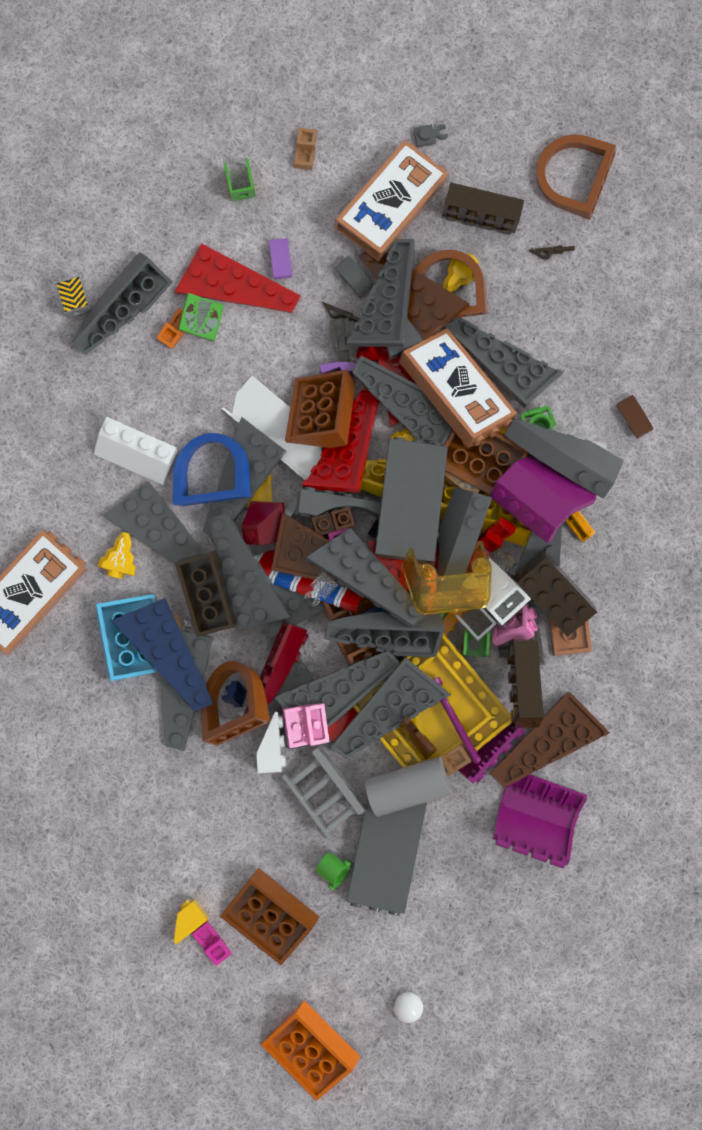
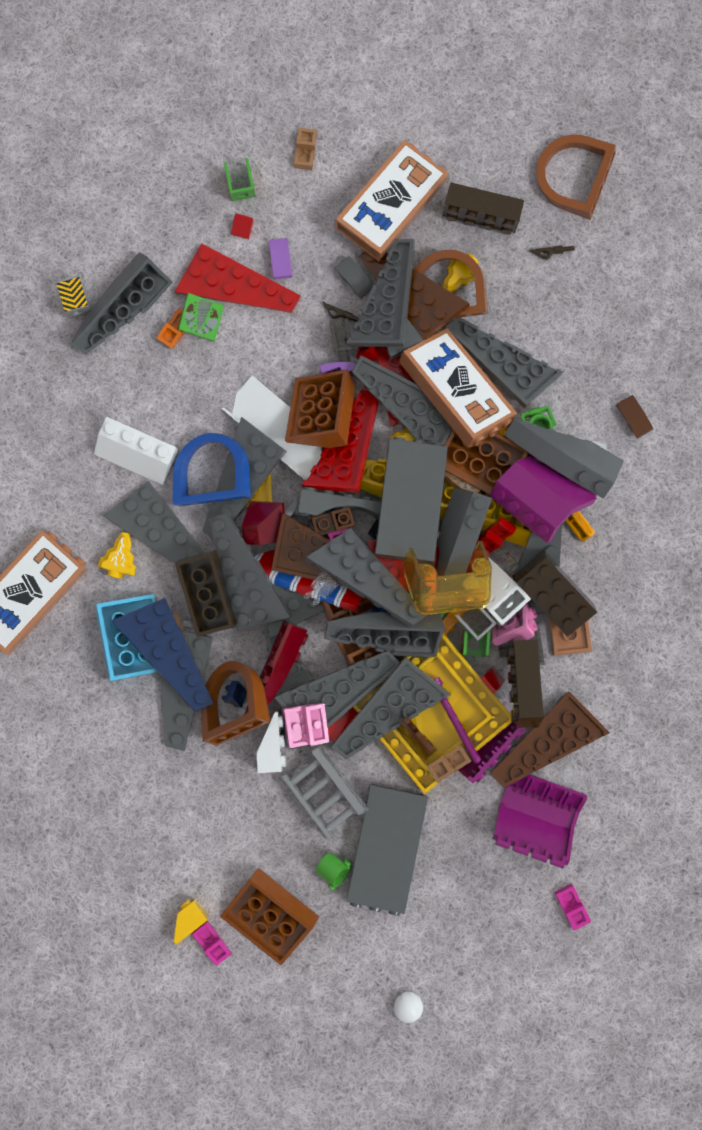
(242, 226): none -> red slope
(311, 1050): orange slope -> none
(408, 786): light grey brick -> none
(427, 135): dark grey plate -> none
(493, 679): none -> red slope
(572, 907): none -> dark pink slope

